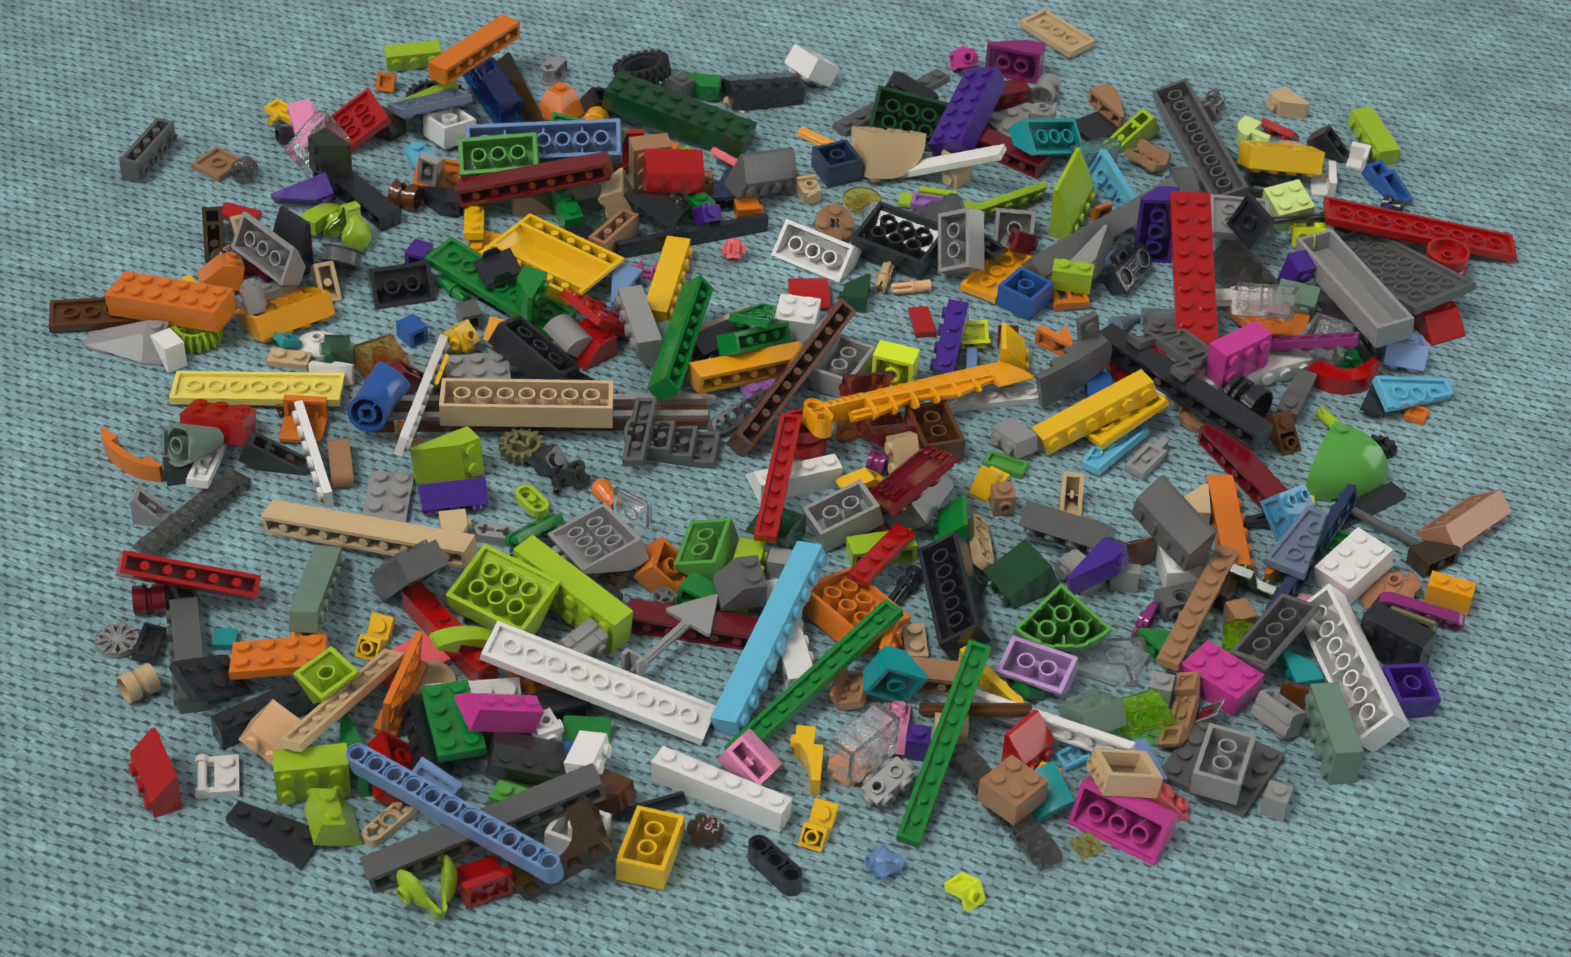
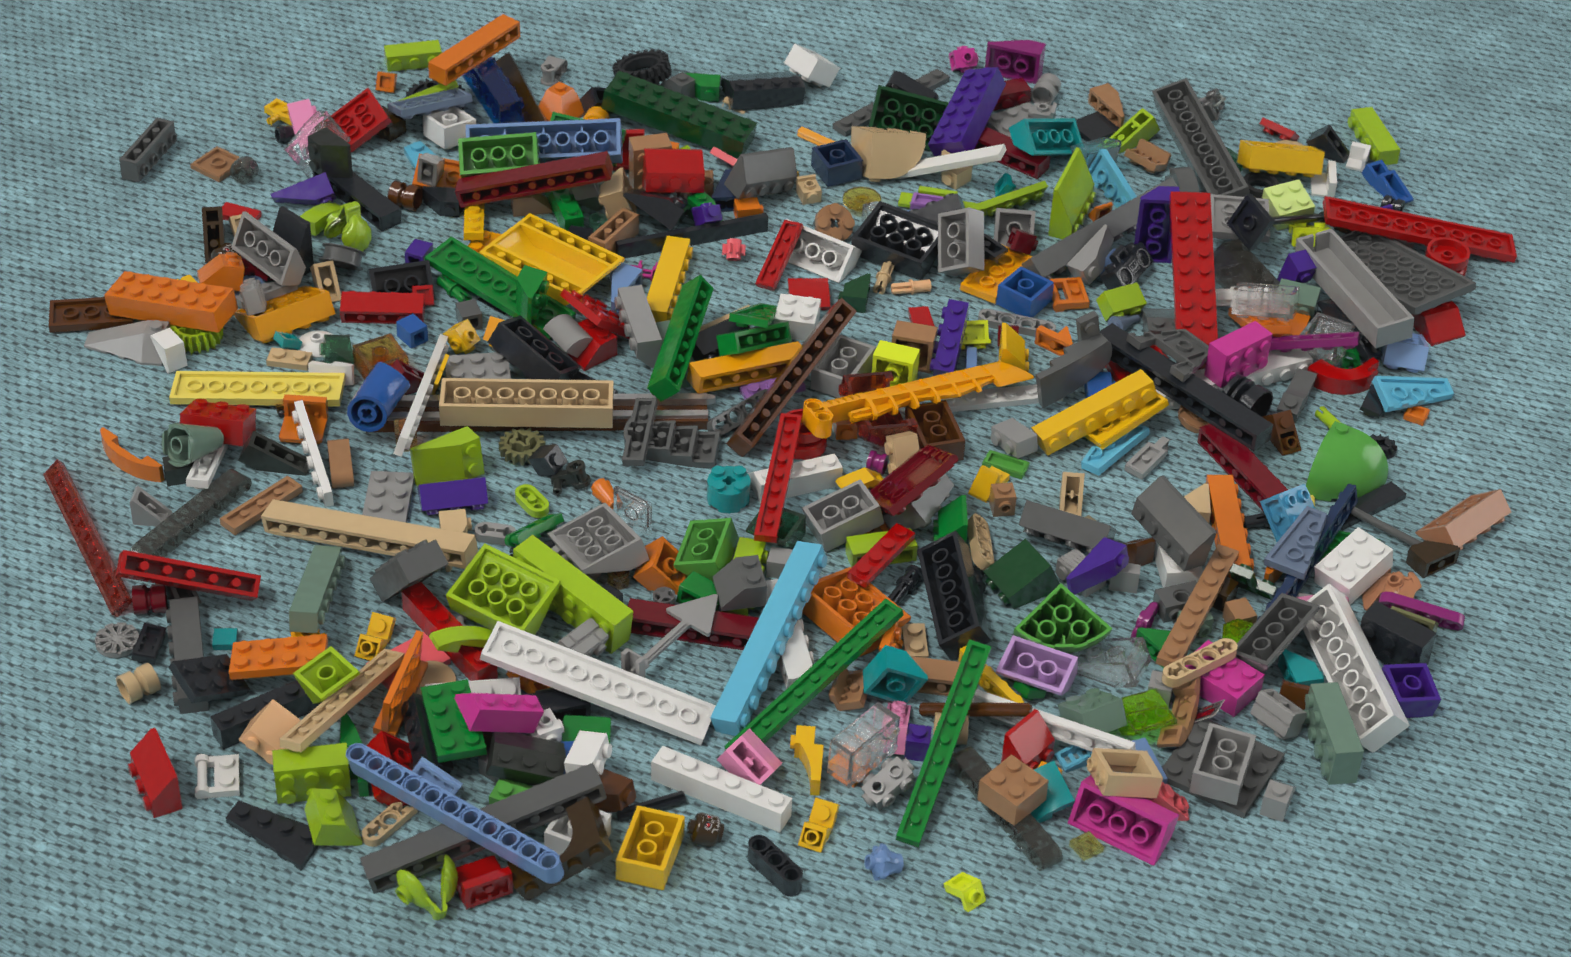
(87, 538): none -> clear red plate
(251, 510): none -> medium nougat plate
(380, 306): none -> red brick
(428, 293): none -> red tile
(497, 267): black piece -> none
(728, 488): none -> teal brick
(779, 255): none -> red tile
(919, 337): none -> medium nougat brick
(1004, 185): none -> teal tile
(1015, 319): none -> light grey beam
(1057, 33): tan plate -> none
(1072, 276): lime brick -> none
(1121, 301): none -> lime brick
(1177, 674): none -> tan beam
(1250, 130): yellowish green brick -> none
(1287, 103): tan slope -> none
(1450, 592): light orange slope -> none

